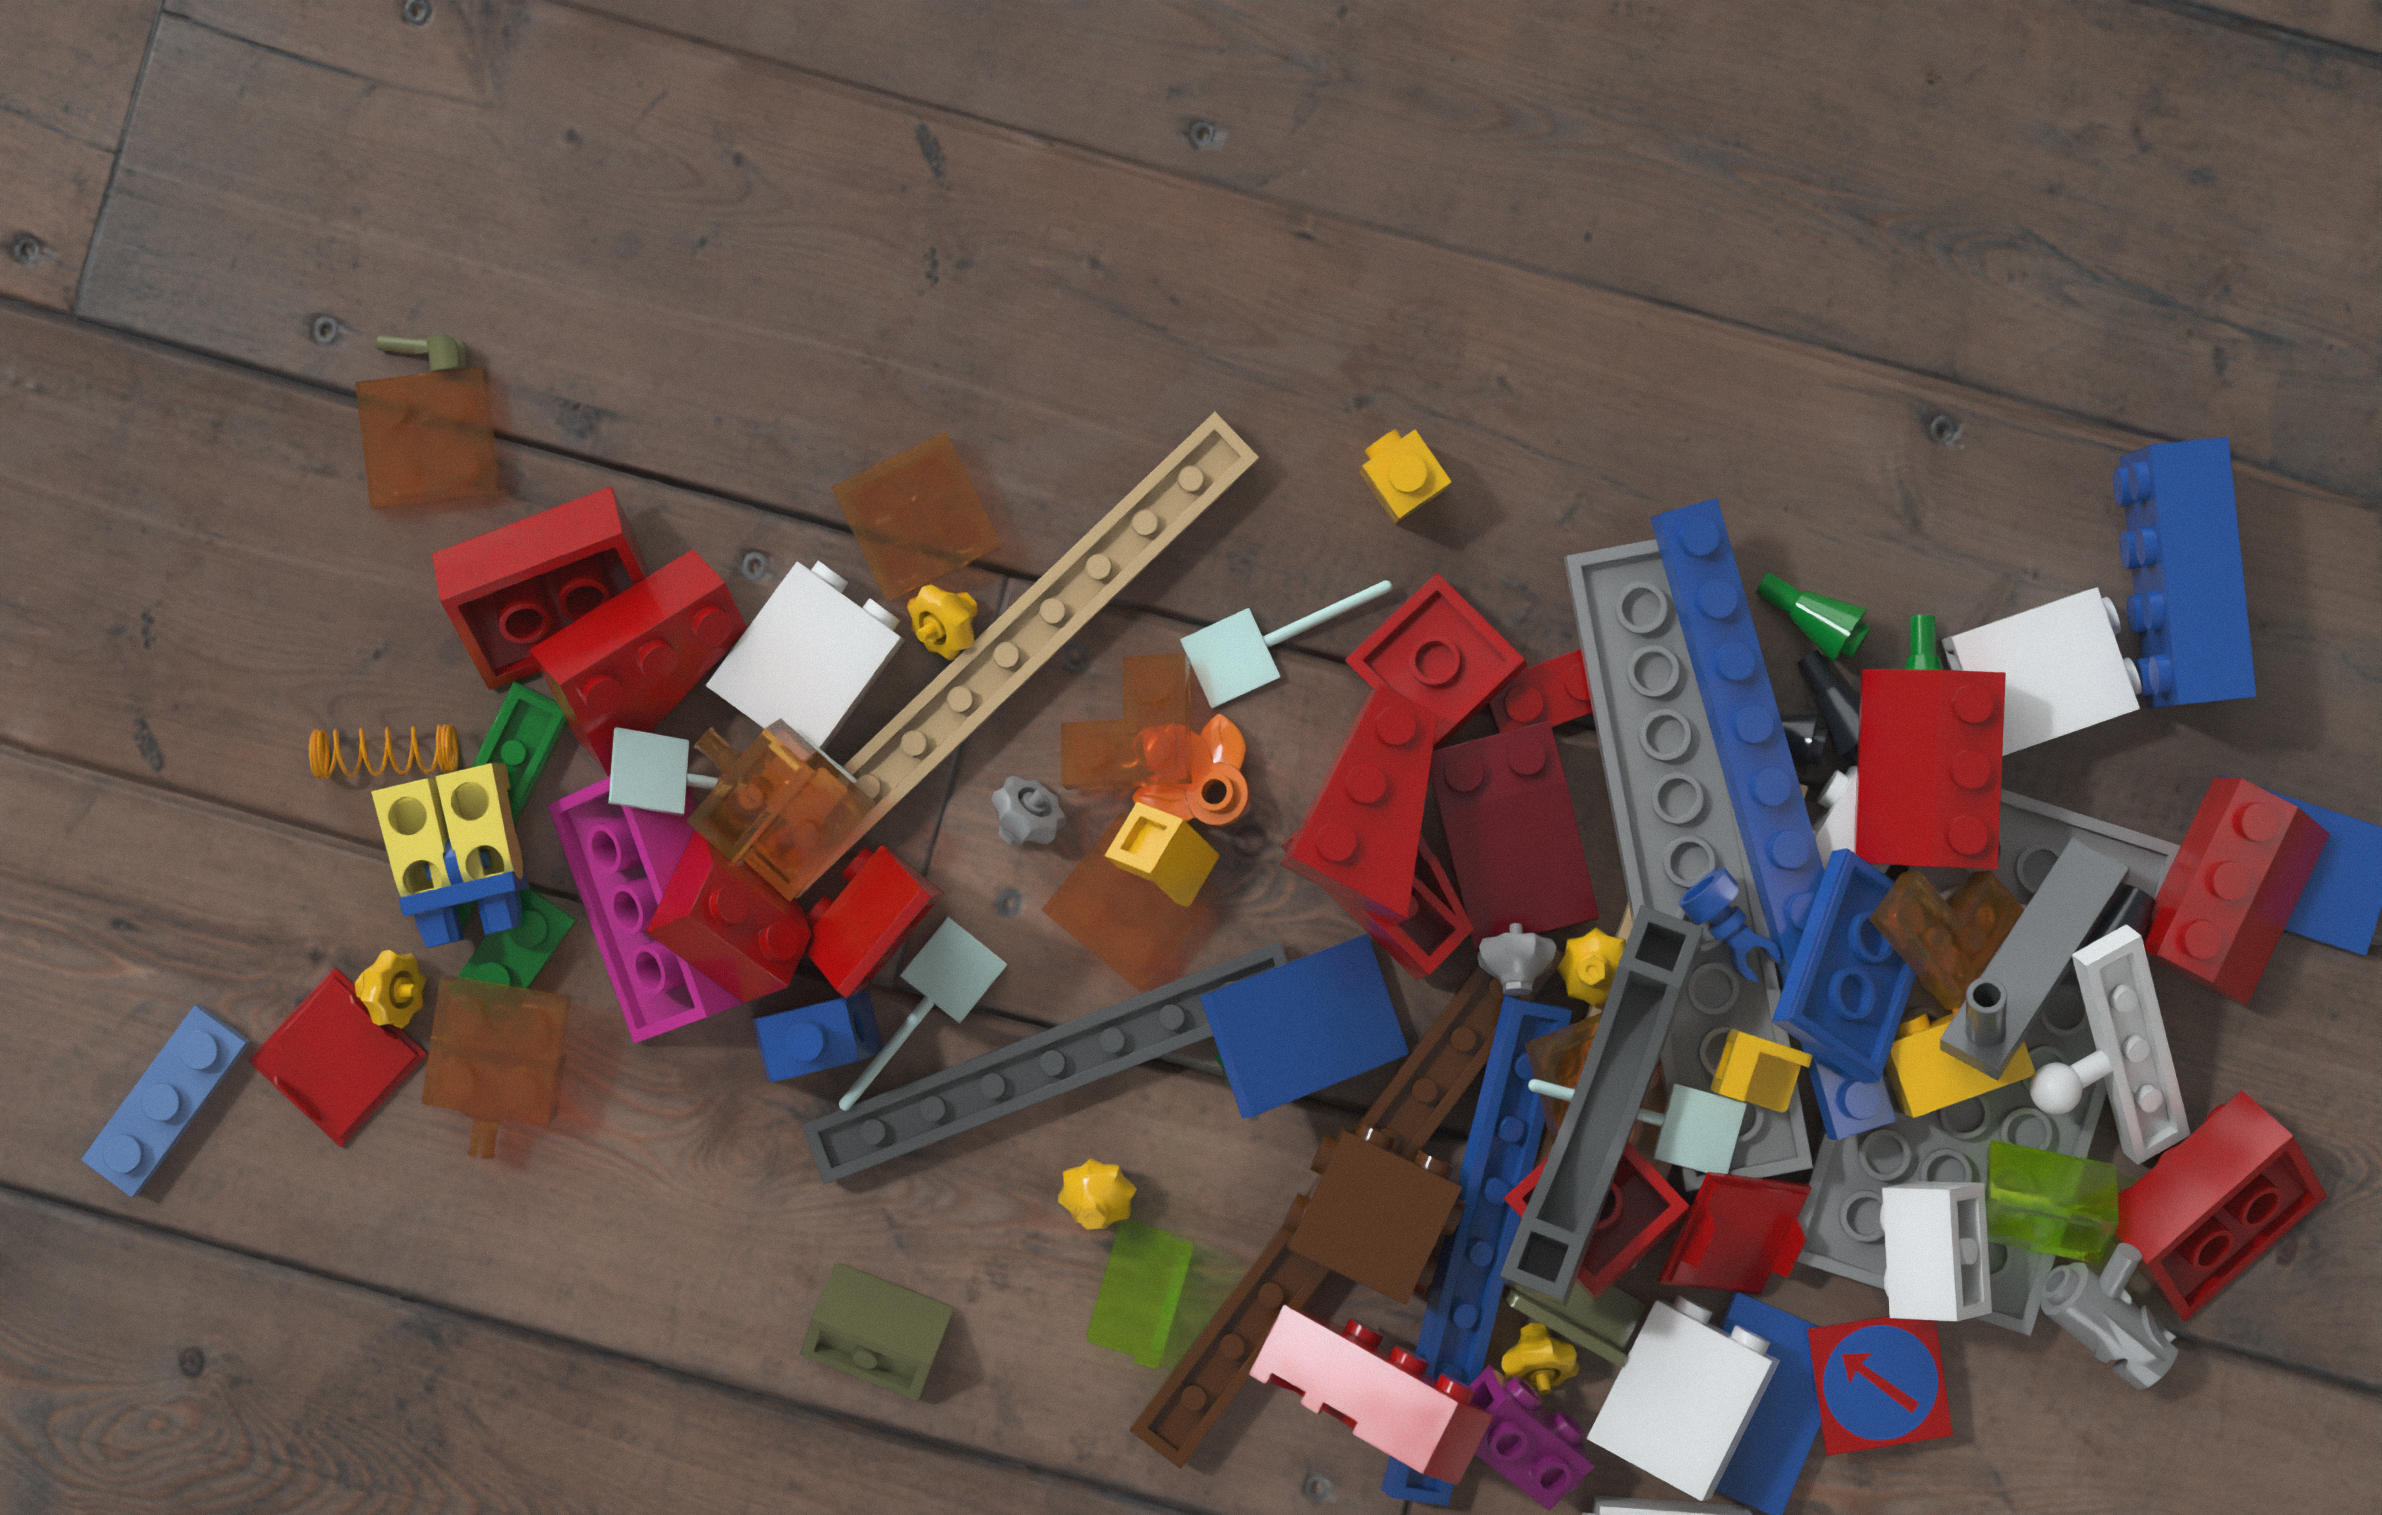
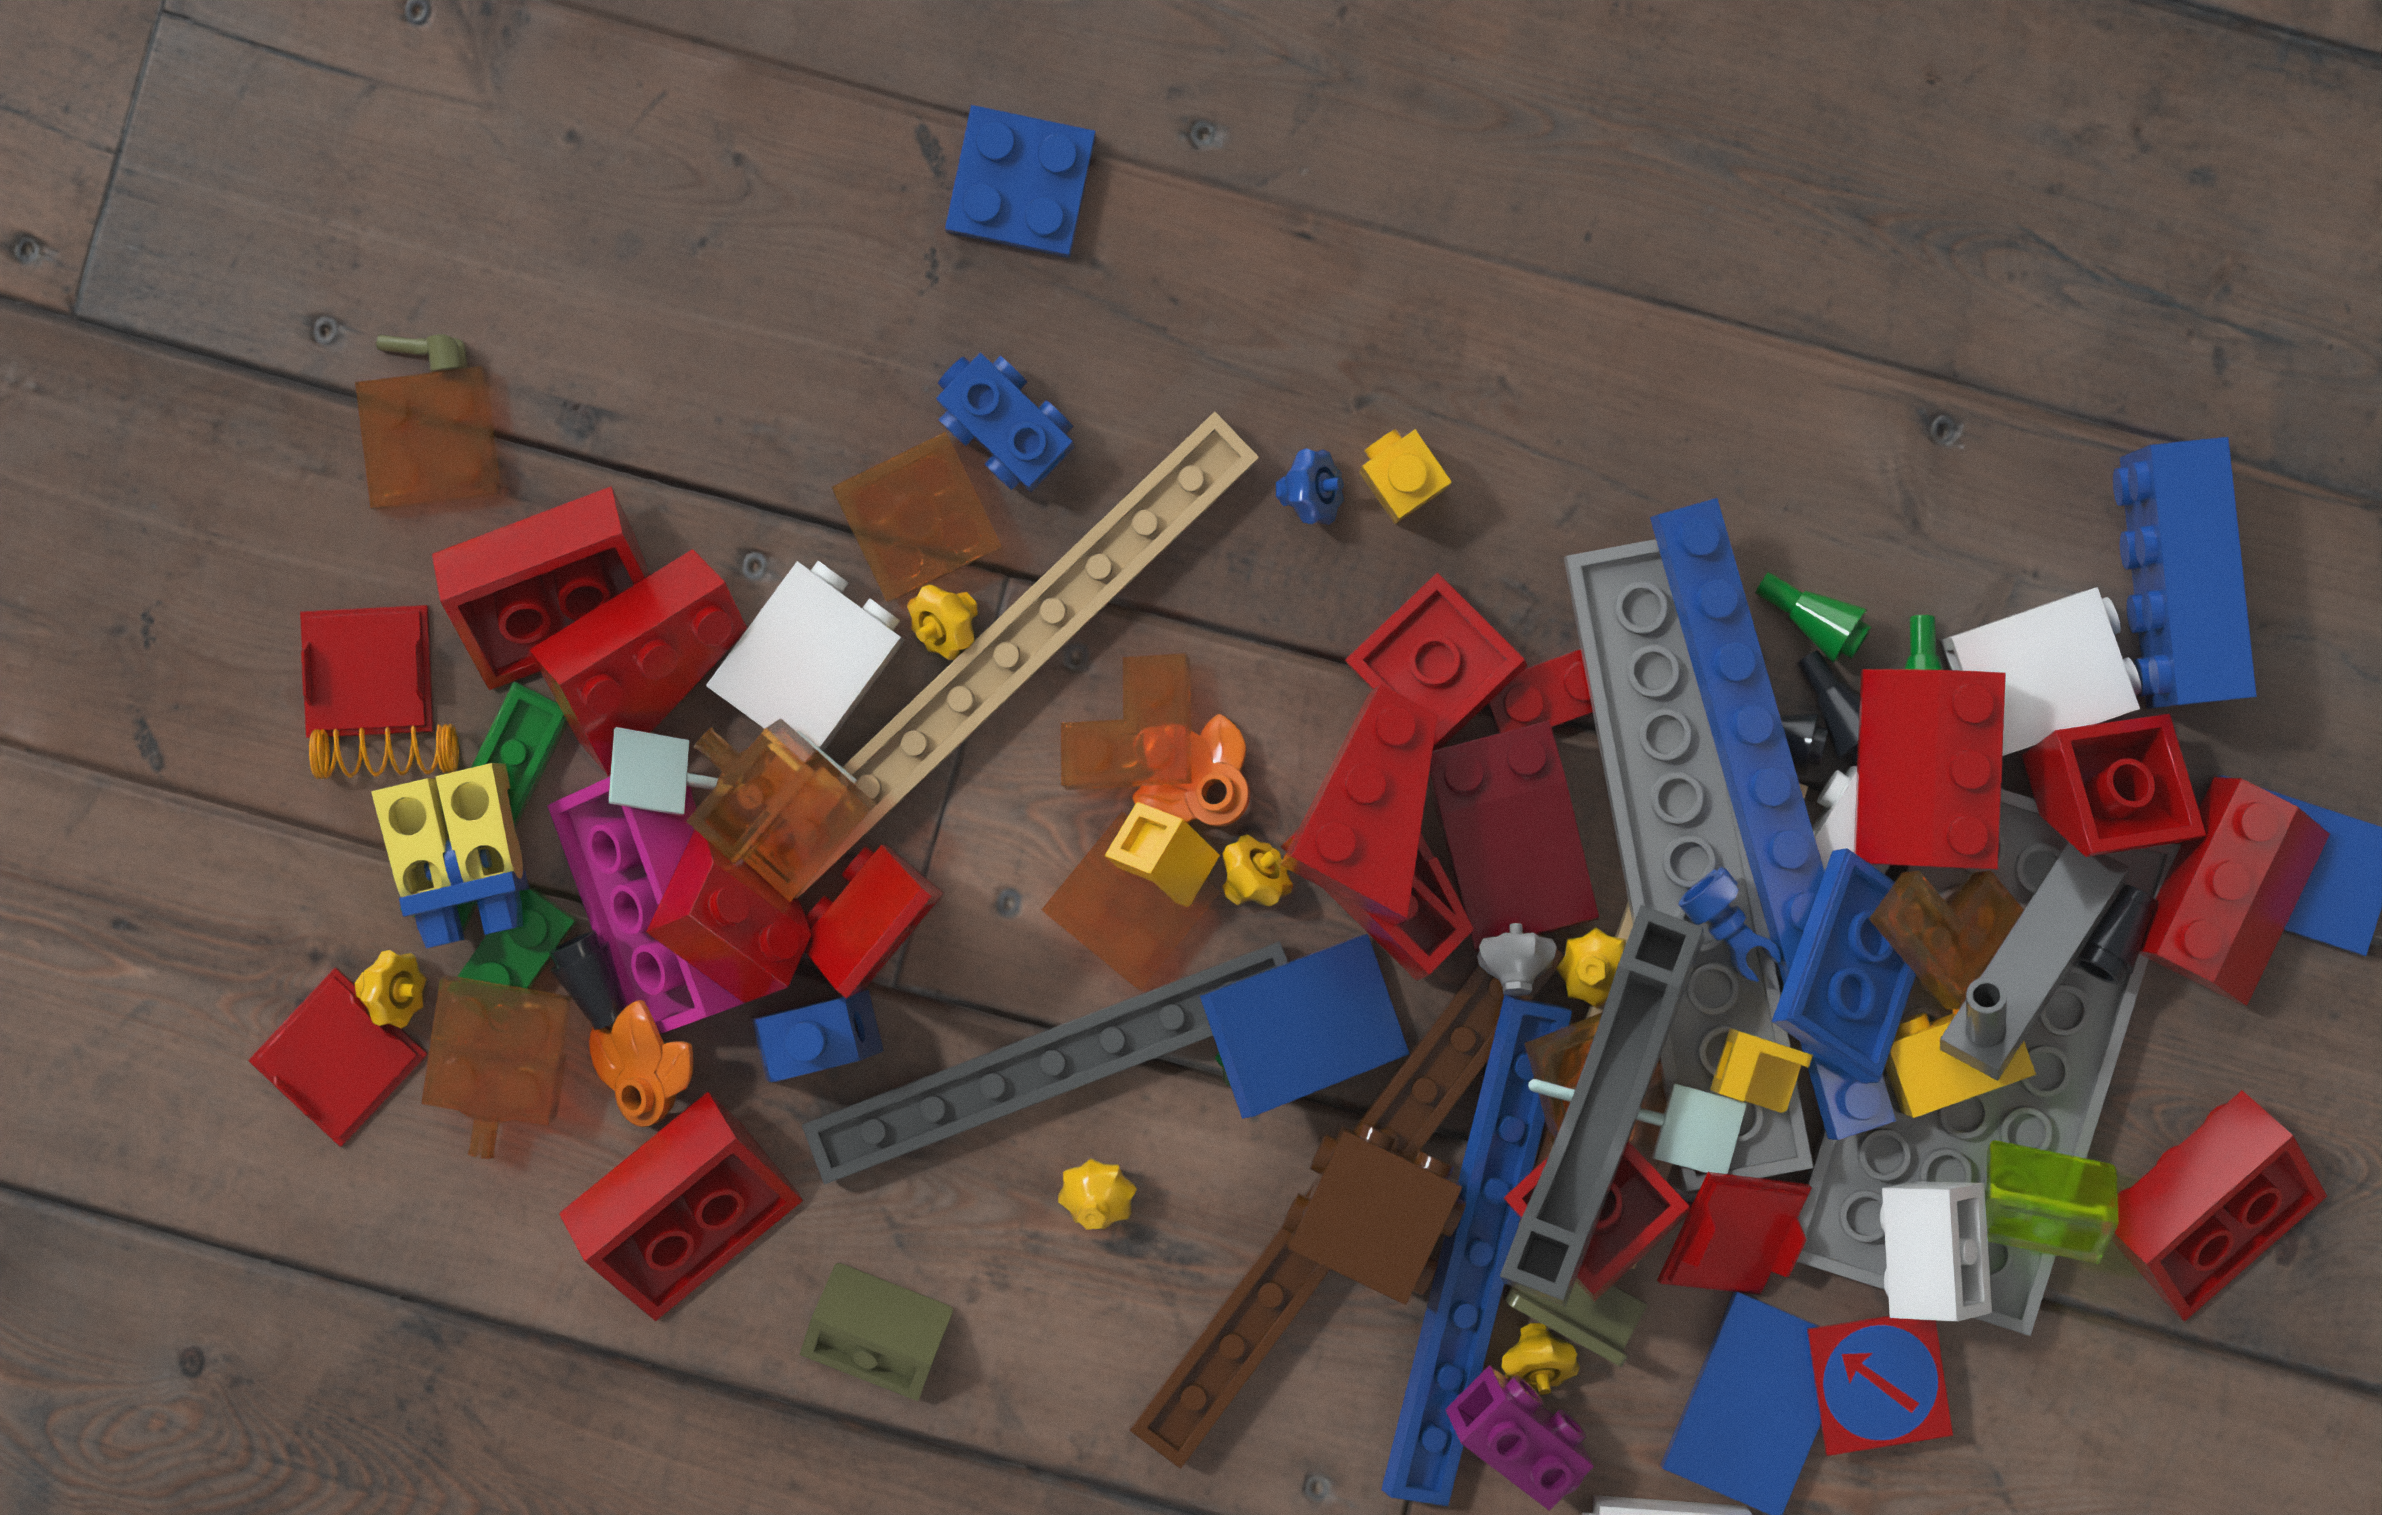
(166, 1100): medium blue plate -> none
(367, 670): none -> red piece
(589, 977): none -> black cone
(640, 1065): none -> orange plate
(679, 1207): none -> red slope
(949, 972): light aqua piece -> none
(987, 405): none -> blue brick
(1020, 181): none -> blue plate
(1027, 812): light grey piece -> none
(1140, 1291): clear neon green panel -> none
(1236, 658): light aqua piece -> none
(1254, 873): none -> yellow piece
(1312, 487): none -> blue piece
(1375, 1391): wedge -> none
(1684, 1396): white brick -> none
(2105, 1319): light grey piece -> none
(2115, 786): none -> red slope
(2129, 1050): white plate -> none

